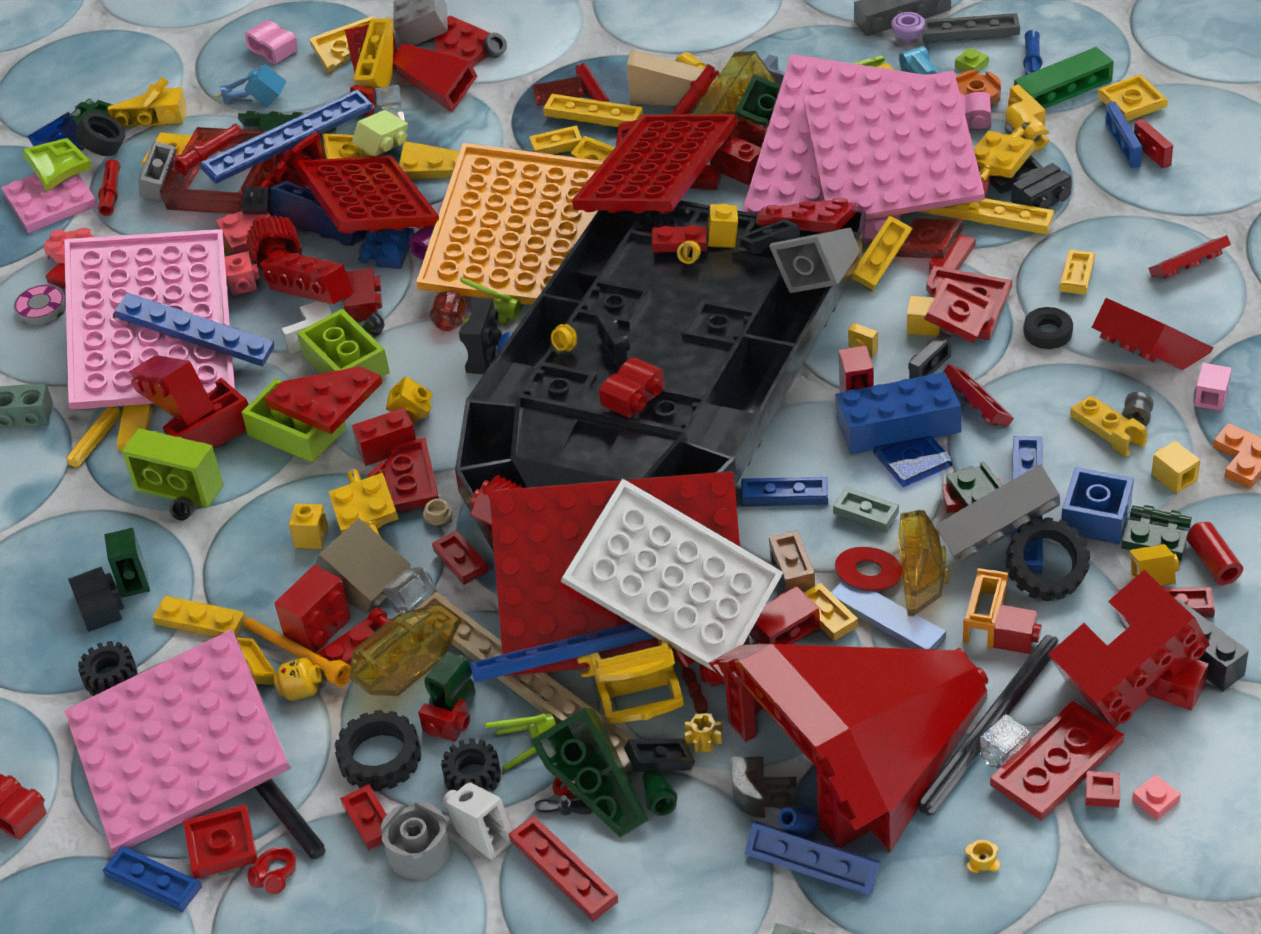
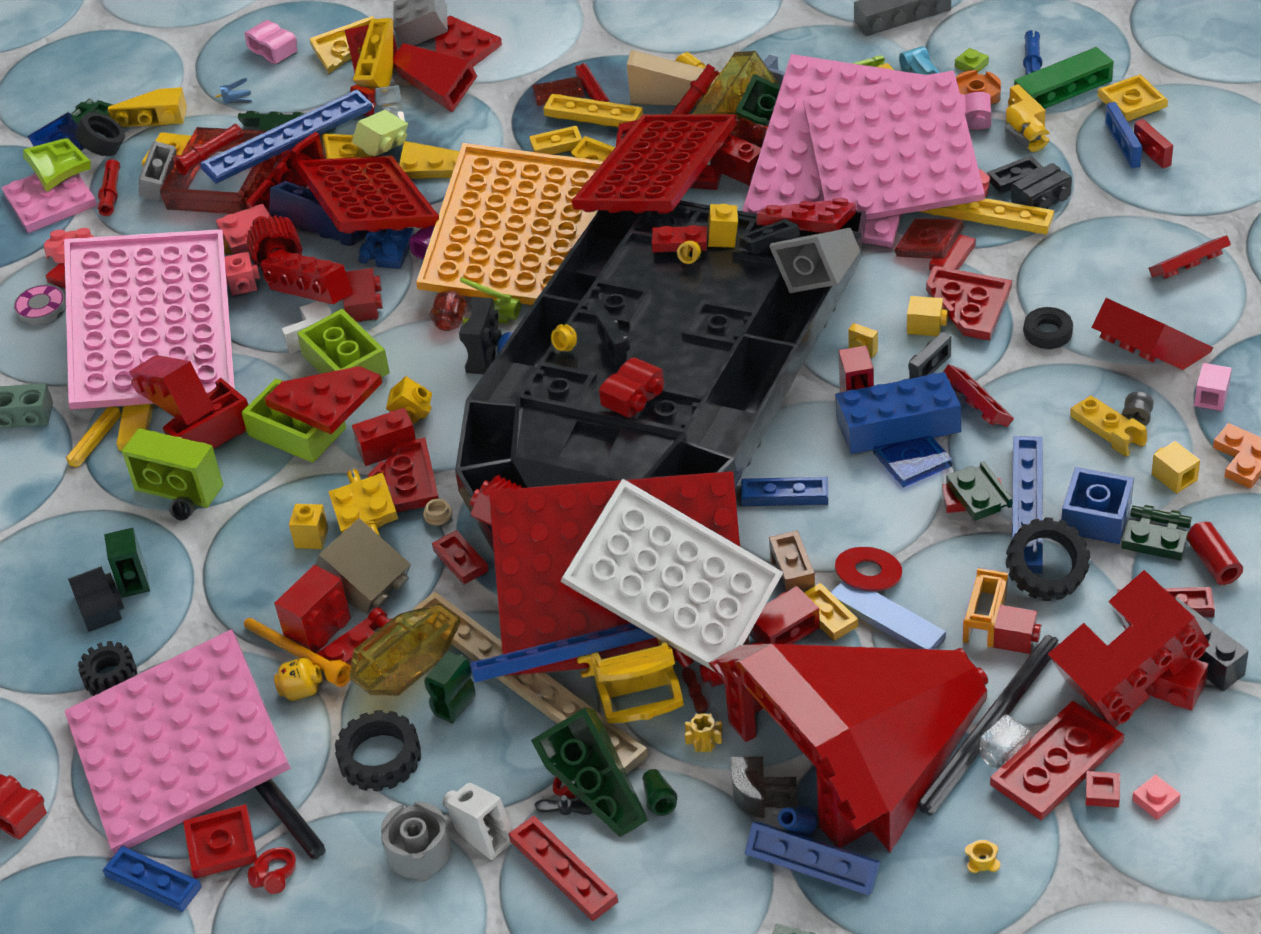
(154, 92): yellow bar -> none
(194, 329): plate -> none
(198, 617): yellow plate -> none
(255, 200): black tile -> none
(259, 665): yellow tile -> none
(264, 84): dark azure brick -> none
(365, 814): red plate -> none
(374, 324): black hinge -> none
(409, 589): clear brick -> none
(444, 723): red bracket -> none
(471, 754): black tyre -> none
(494, 45): black tile -> none
(534, 725): lime plant -> none
(659, 755): black plate -> none
(866, 509): sand green plate -> none
(881, 252): yellow plate -> none
(908, 26): lavender brick -> none
(921, 561): clear yellow wedge -> none
(959, 310): plate -> none
(971, 27): dark grey plate -> none
(999, 513): light grey wedge -> none
(1002, 153): yellow plate -> none
(1077, 272): yellow plate -> none
(1156, 561): yellow brick -> none

